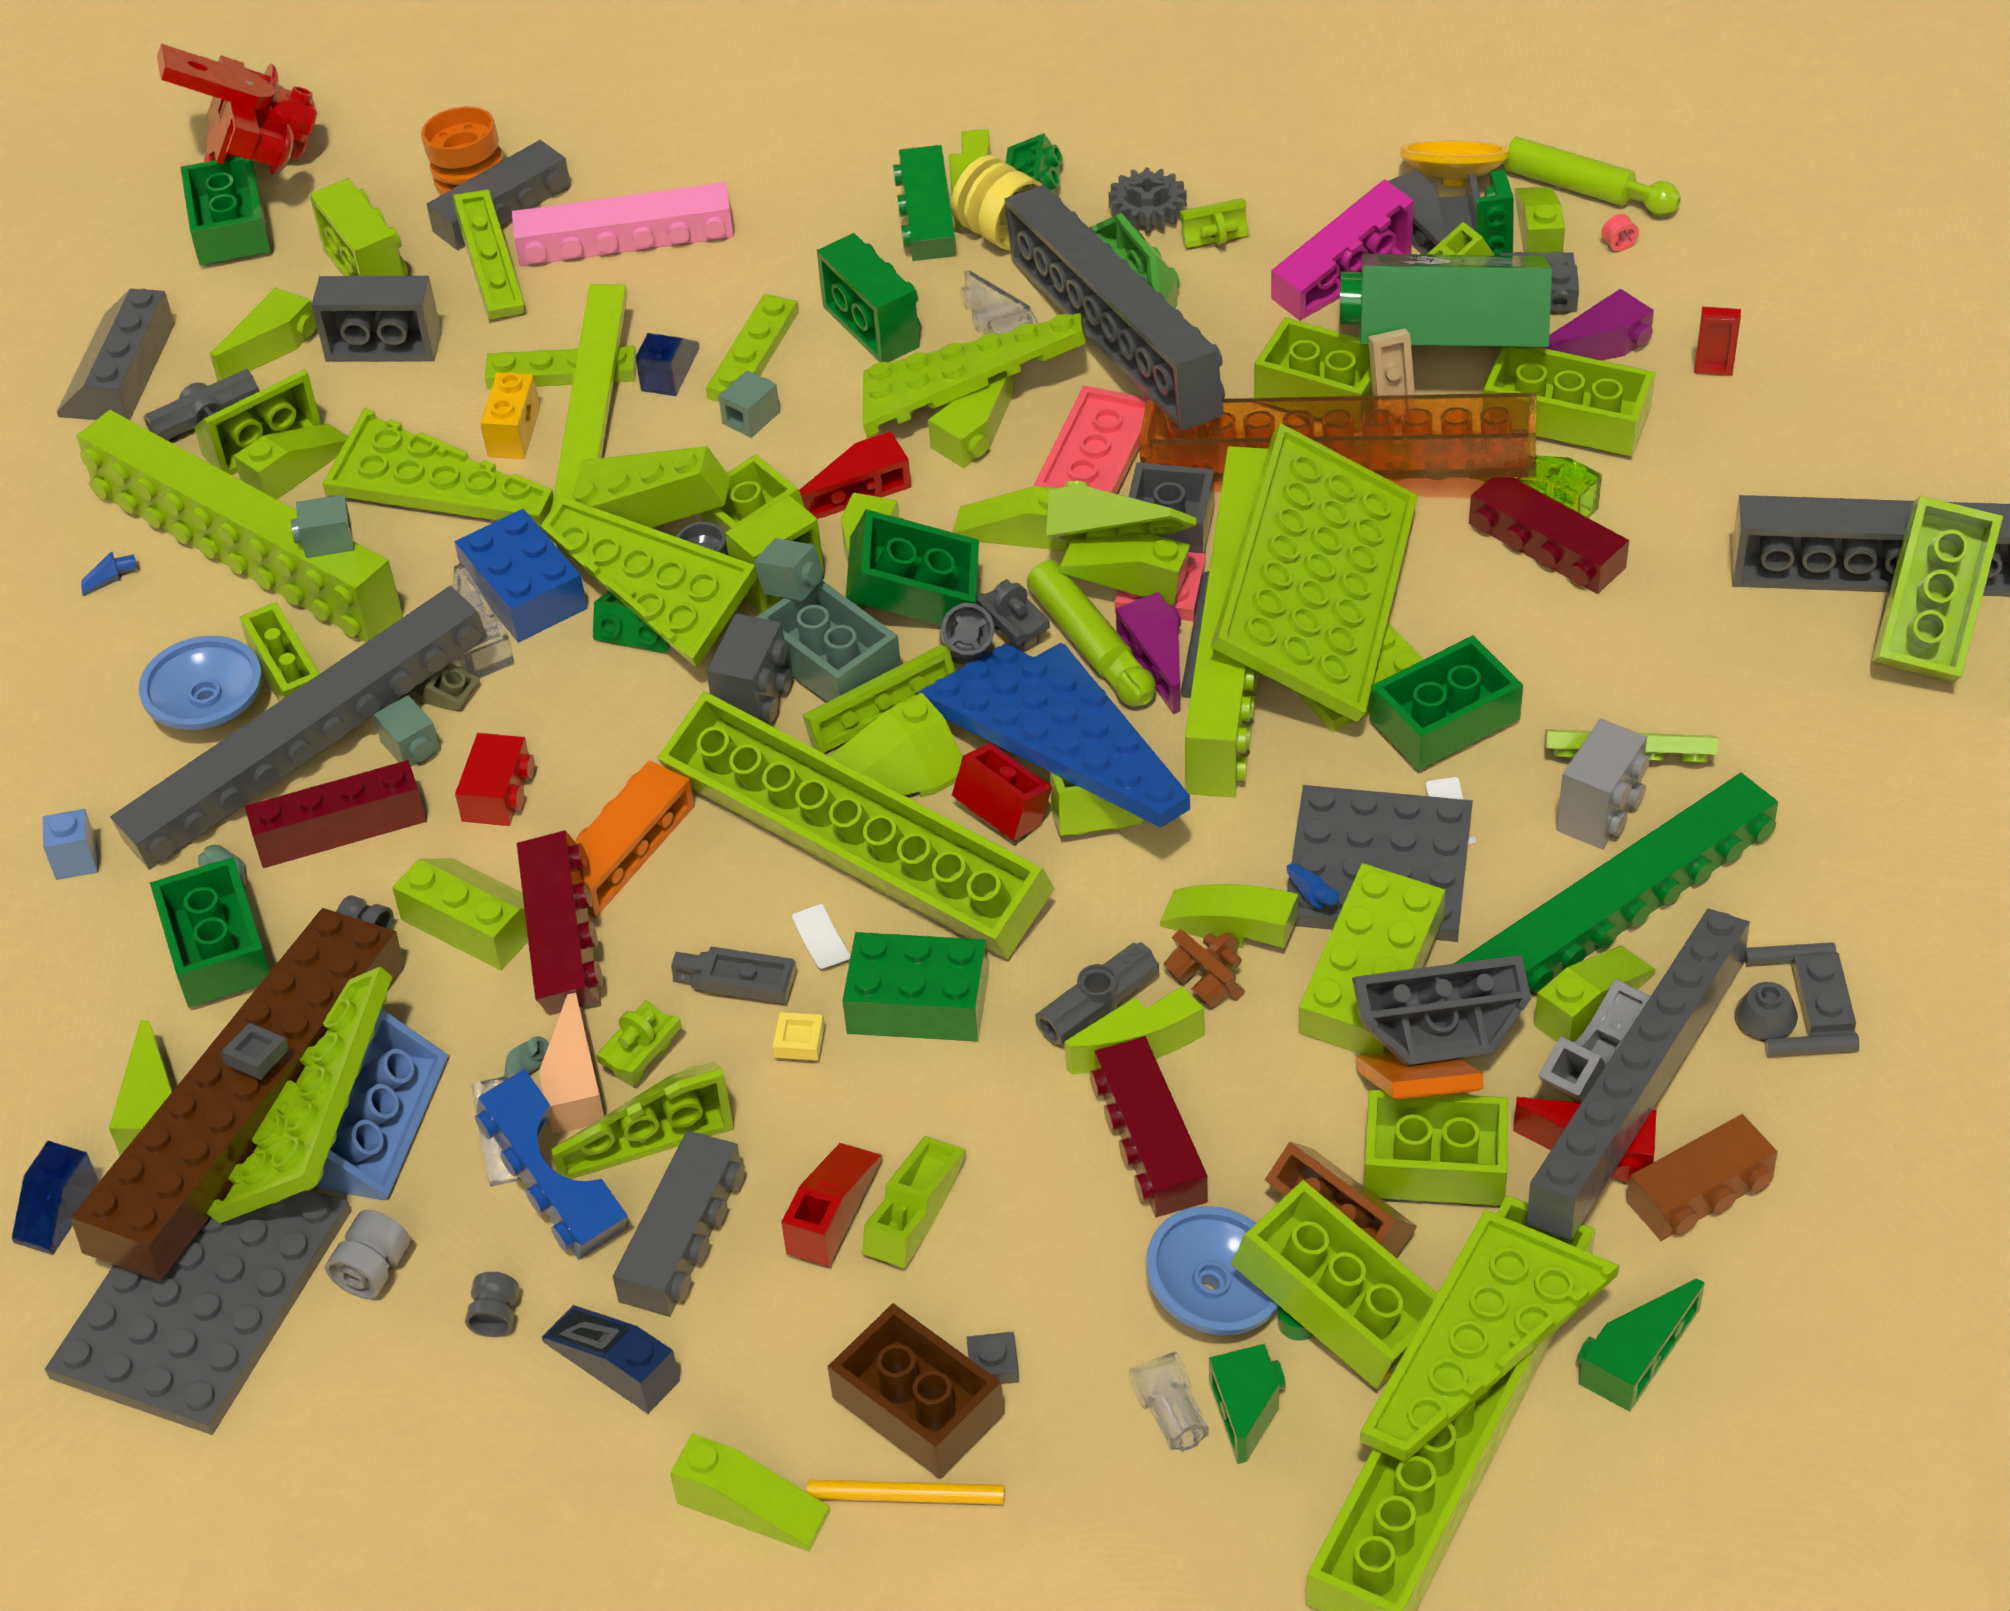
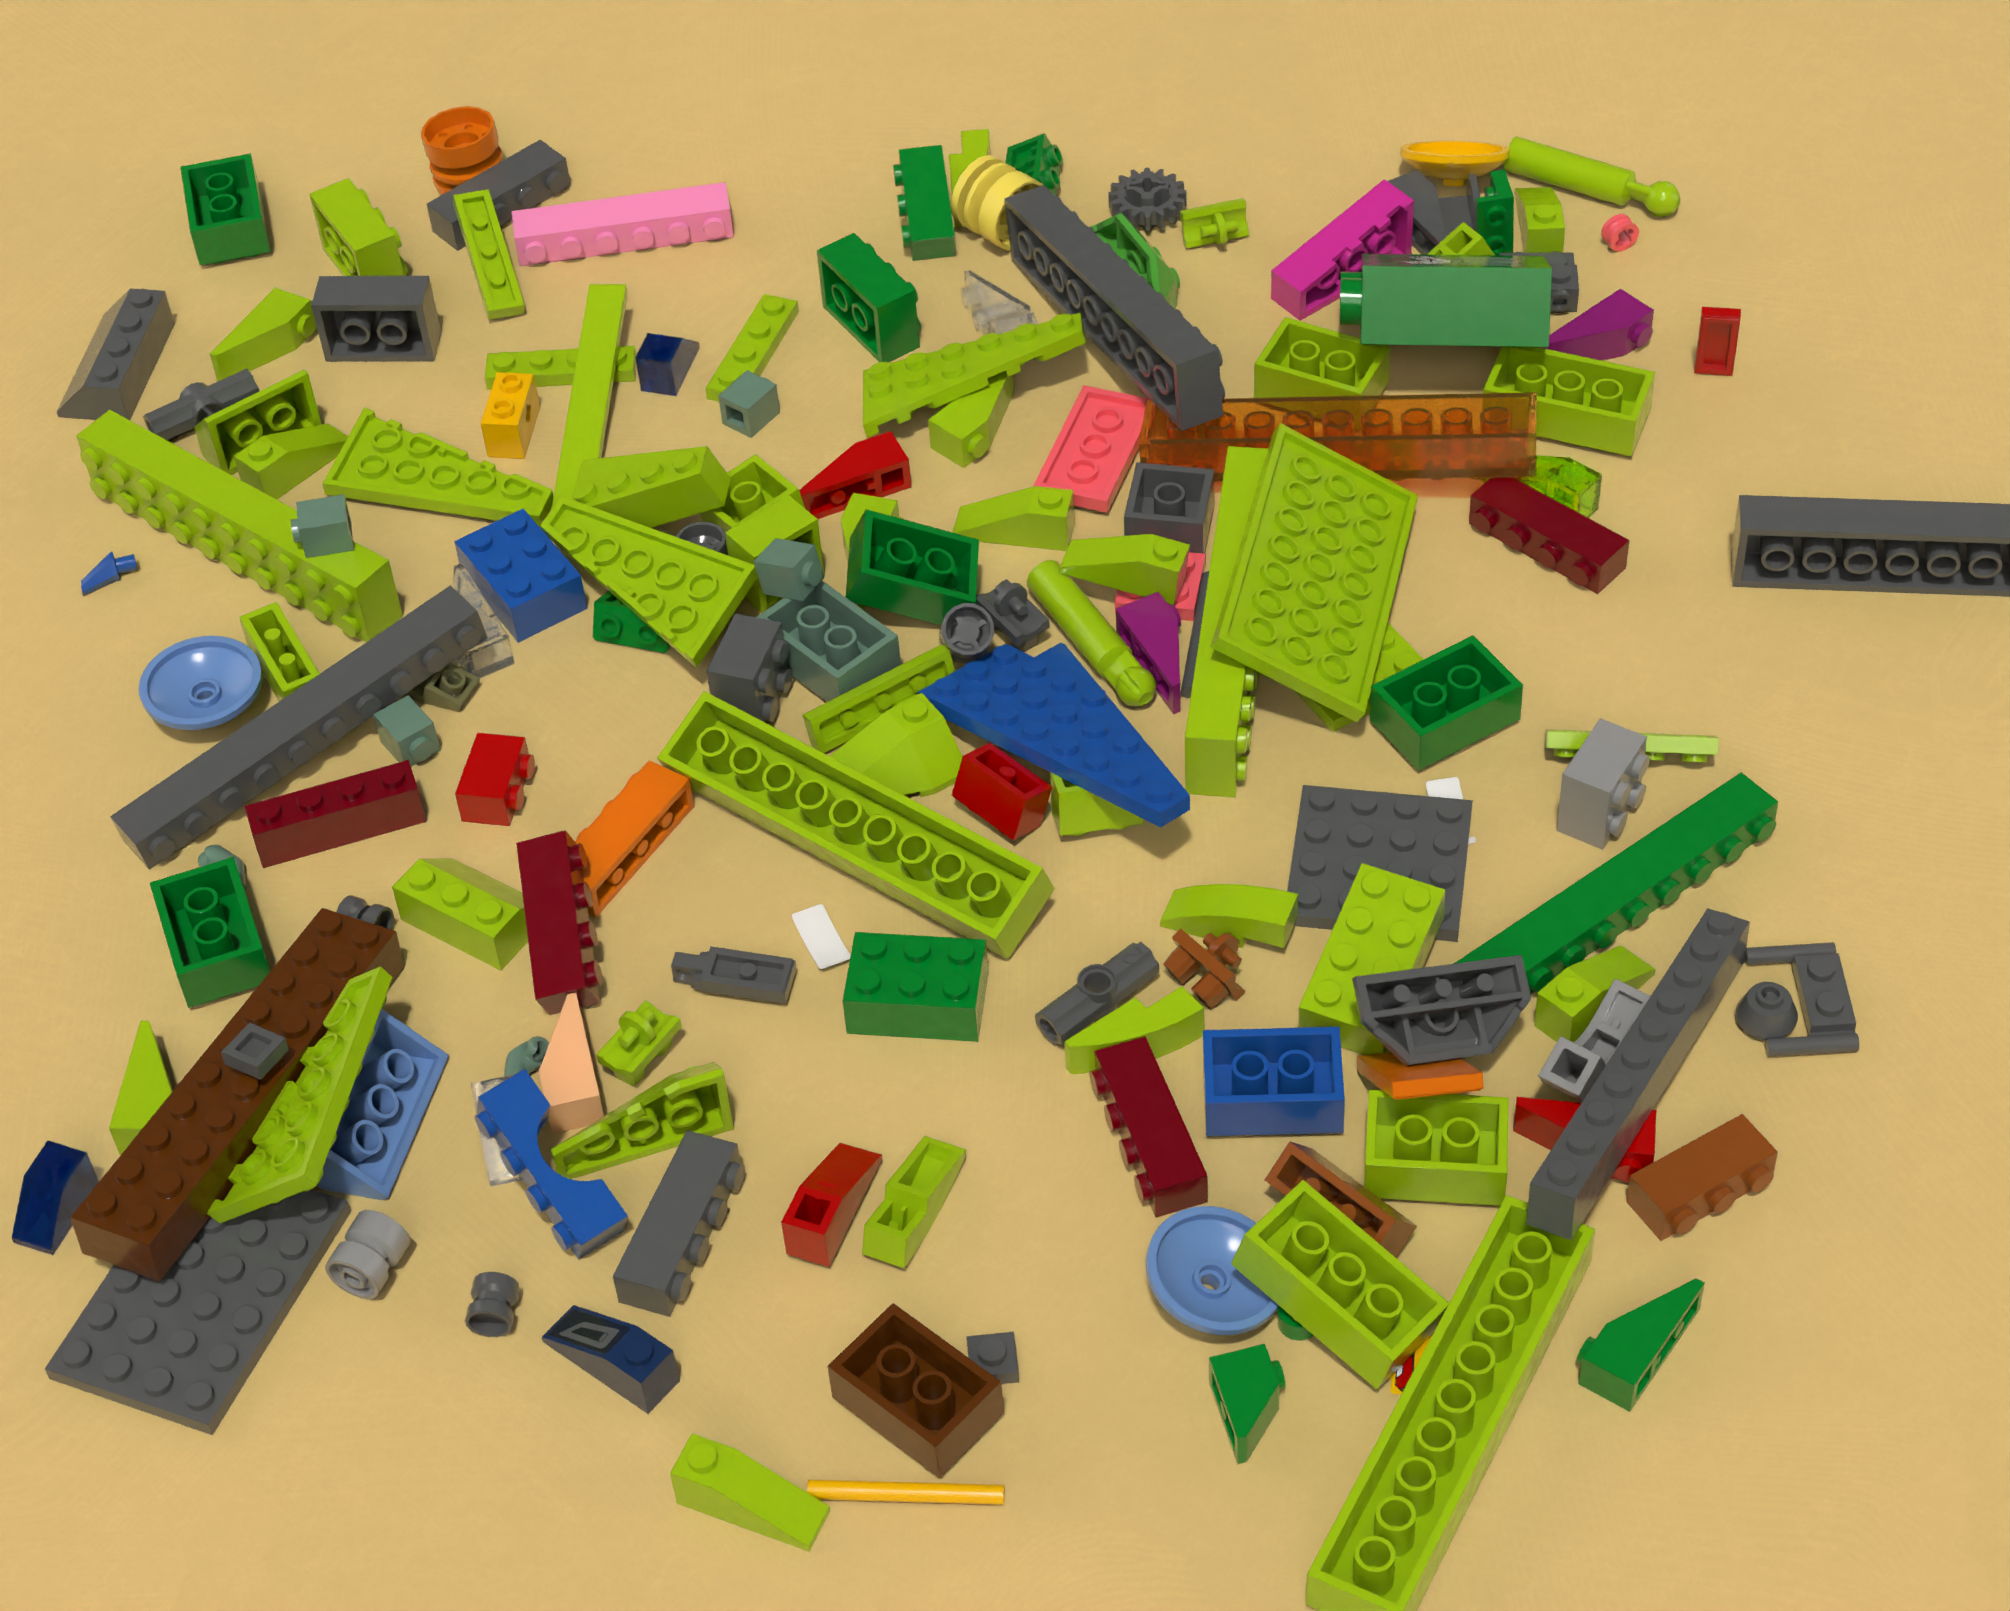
(70, 844): medium blue brick -> none
(246, 109): red piece -> none
(798, 1036): light yellow plate -> none
(1094, 513): lime wedge -> none
(1166, 1389): clear piece -> none
(1273, 1081): none -> blue brick
(1312, 886): blue bar -> none
(1391, 363): tan plate -> none
(1488, 1315): lime wing -> none
(1937, 589): lime brick -> none

